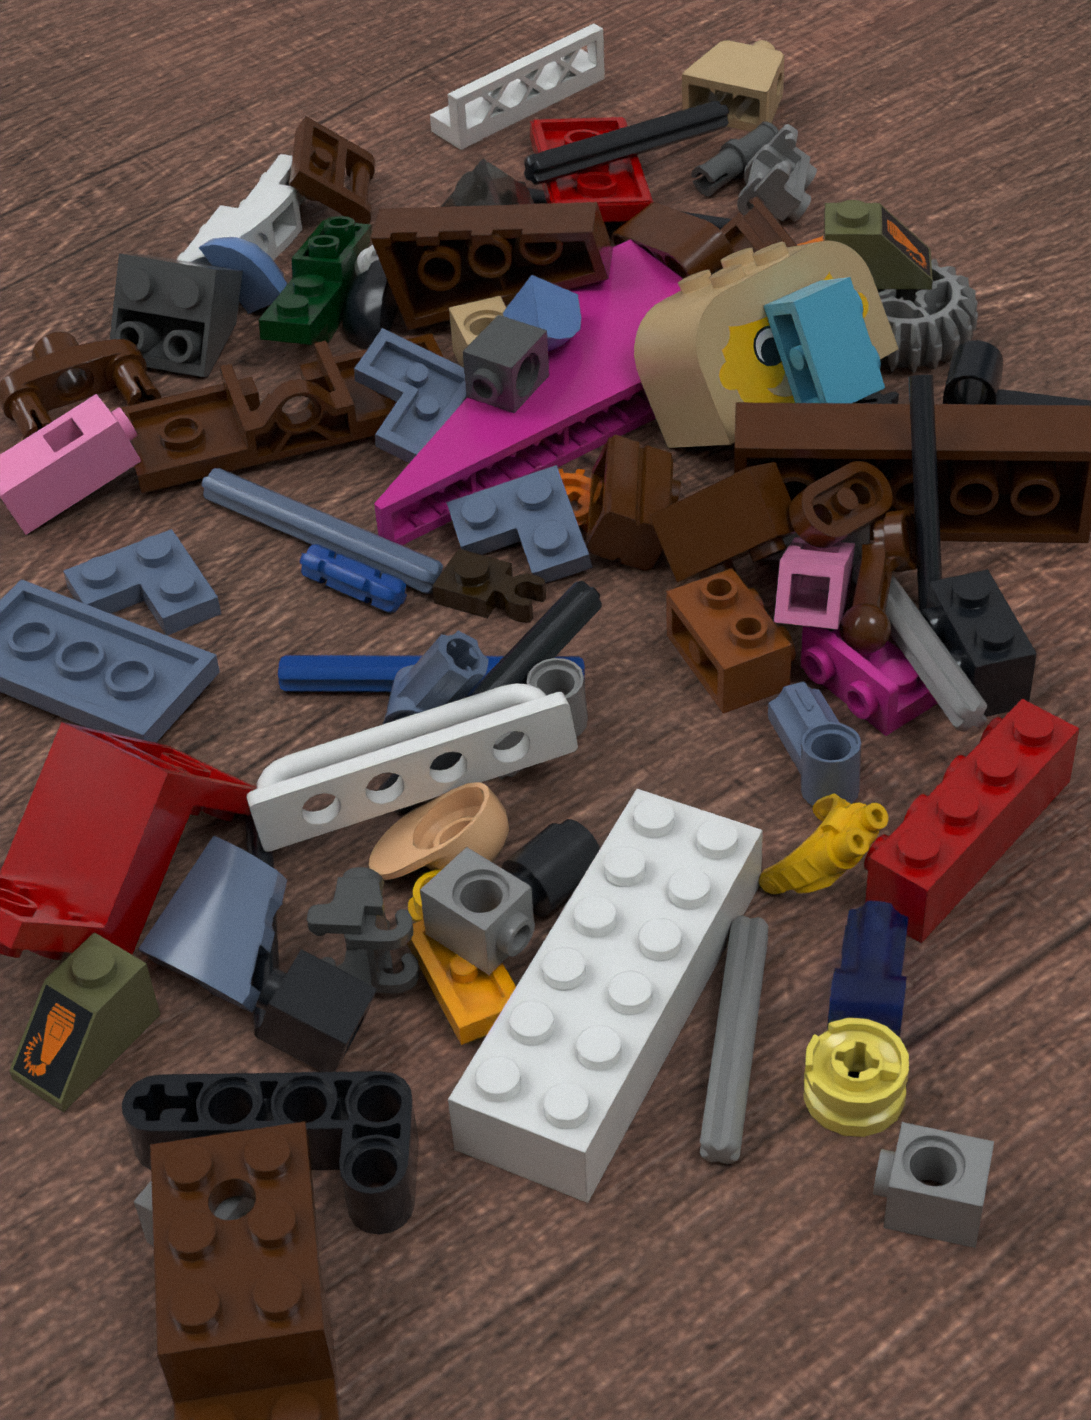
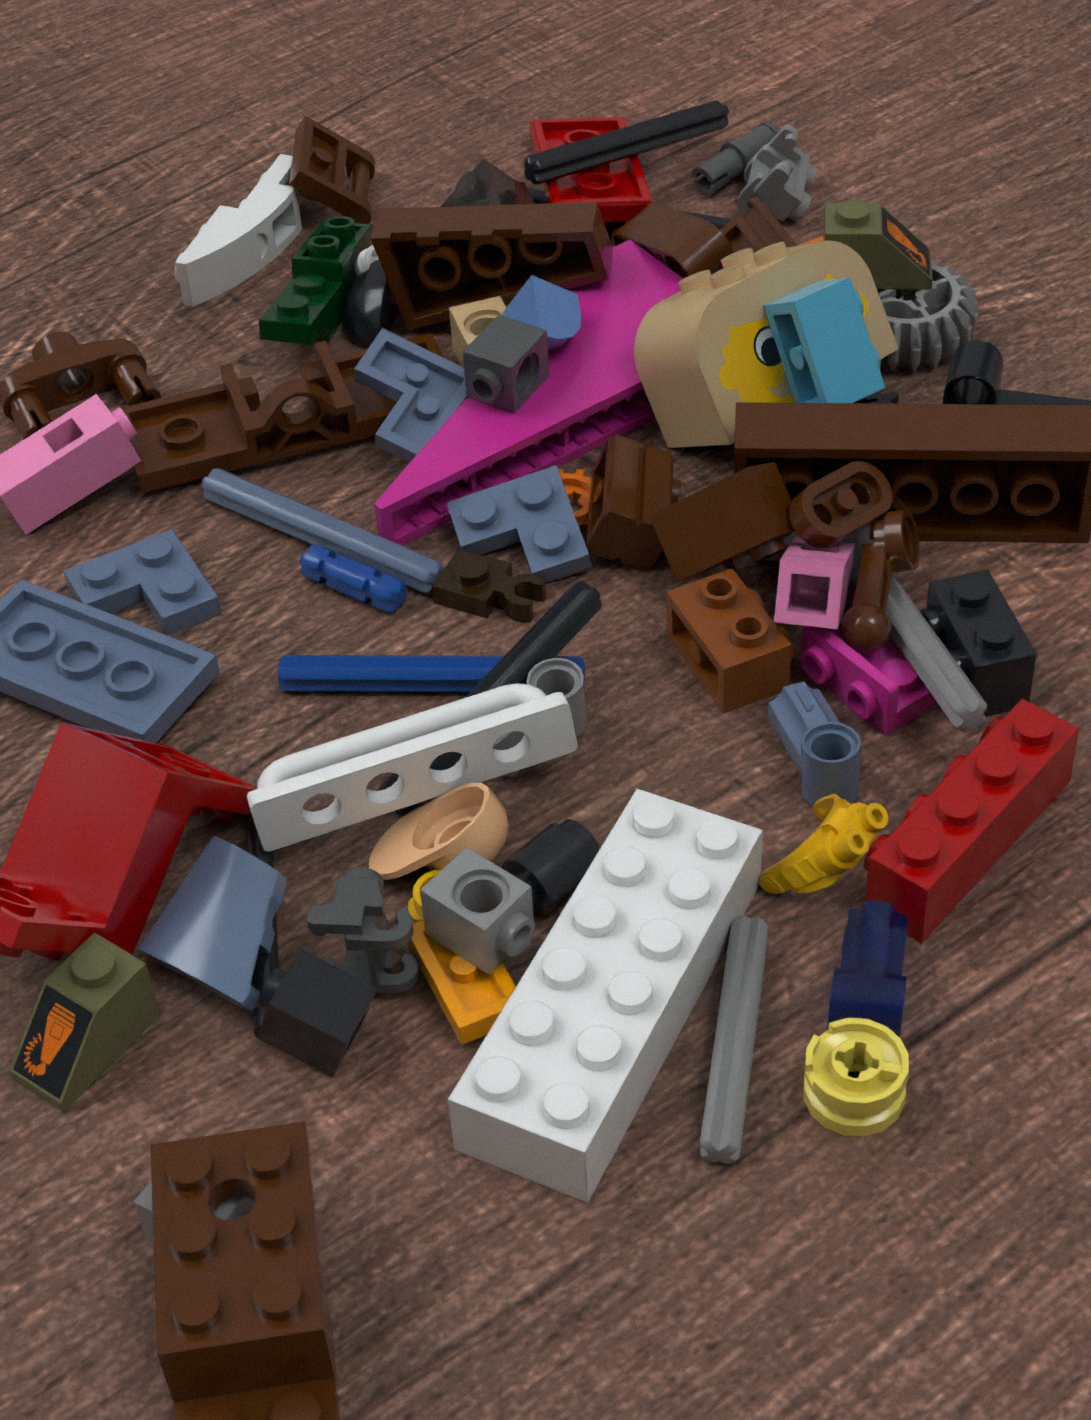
(175, 311): dark grey slope -> none
(260, 276): medium blue brick -> none
(340, 1137): black beam -> none
(438, 678): sand blue piece -> none
(521, 88): white fence -> none
(737, 76): tan torso -> none
(925, 483): black bar -> none
(935, 1212): light grey brick -> none

